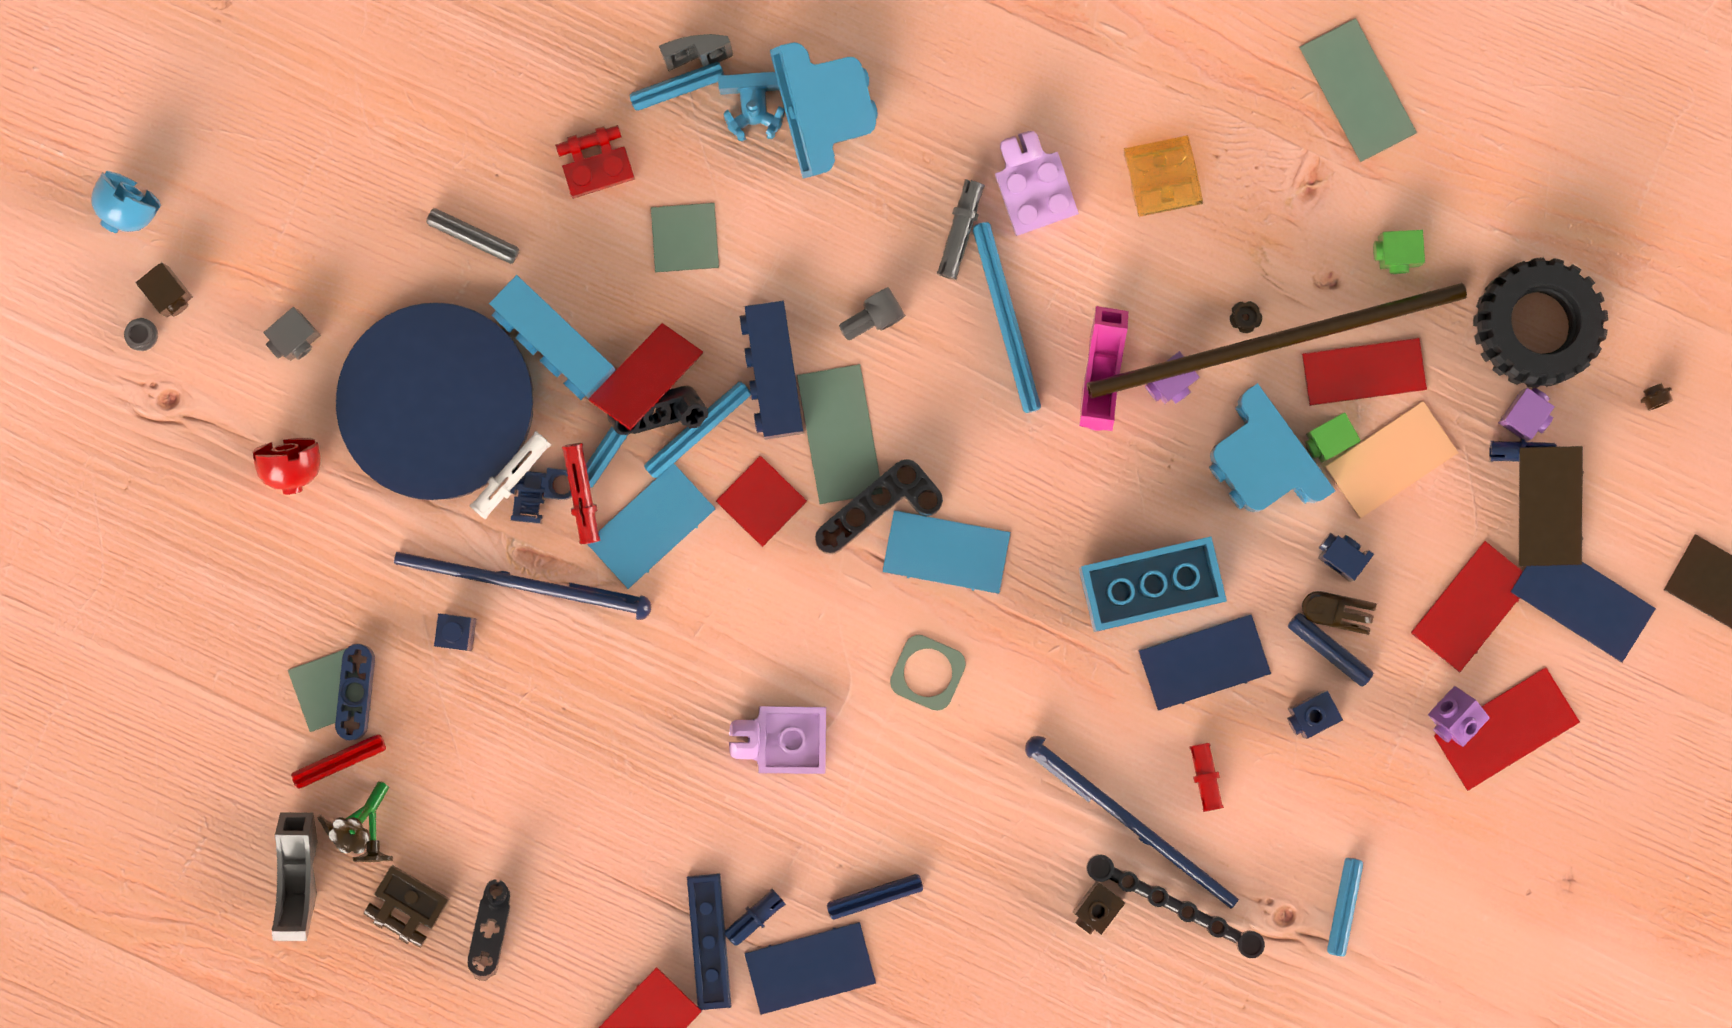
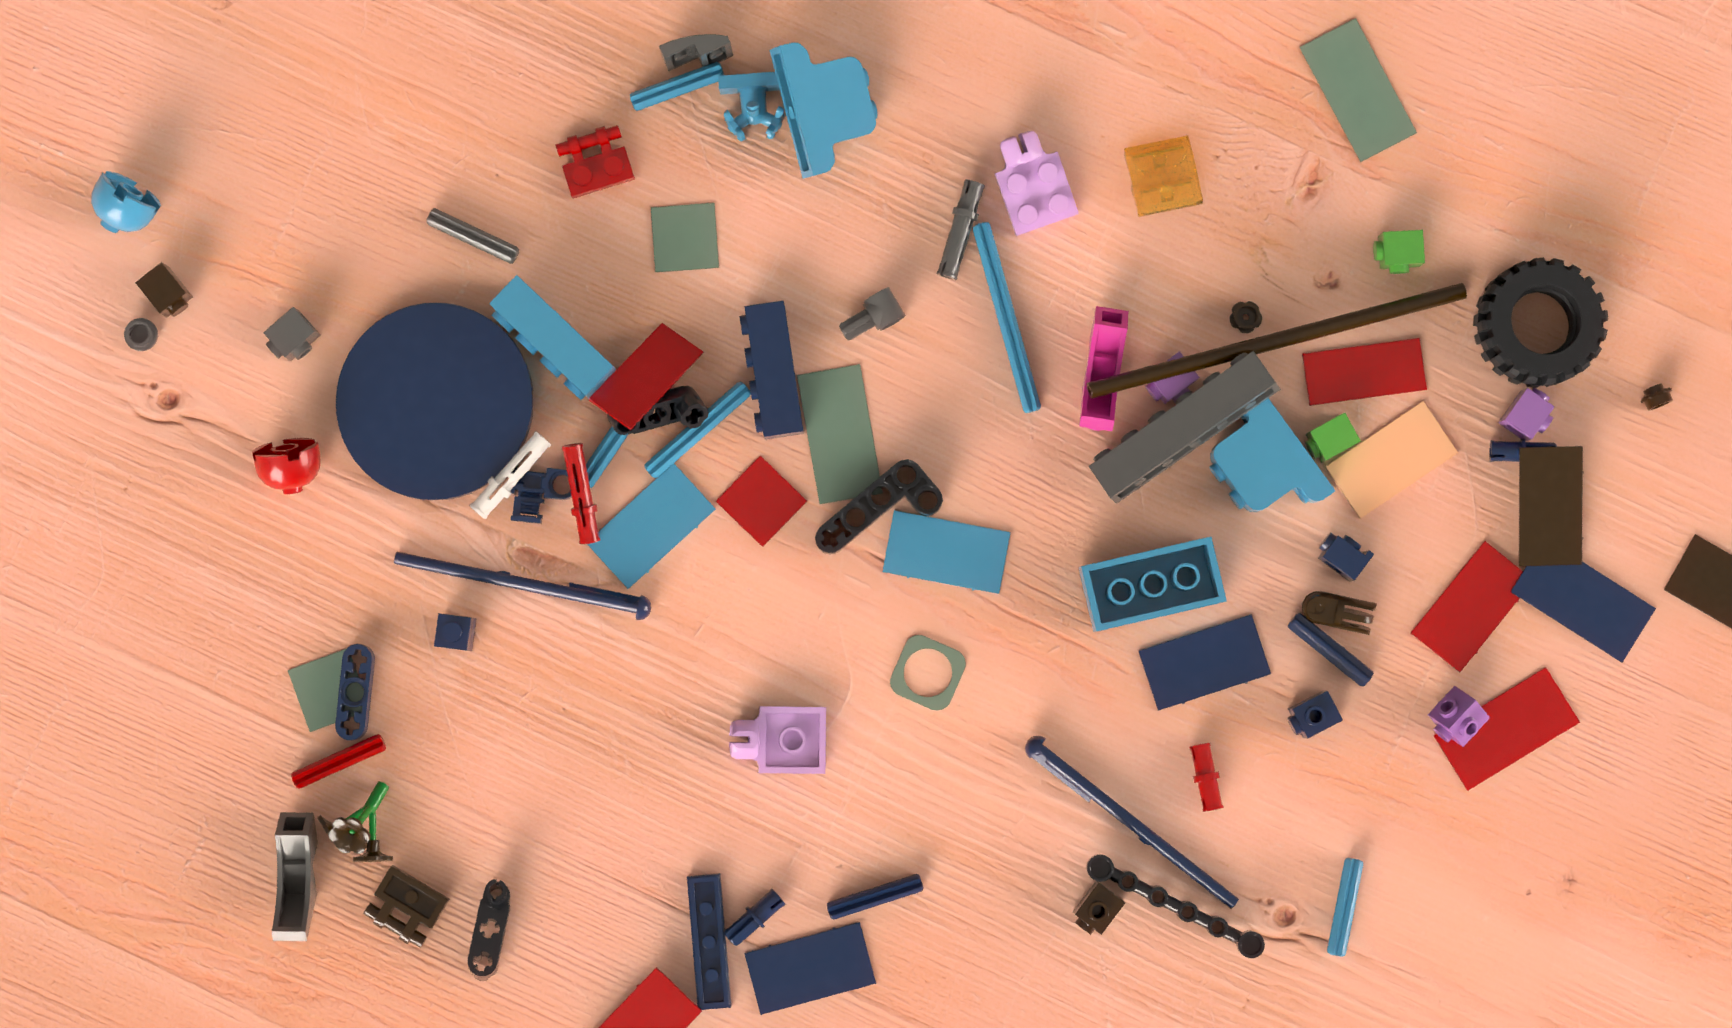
(1184, 426): none -> dark grey brick

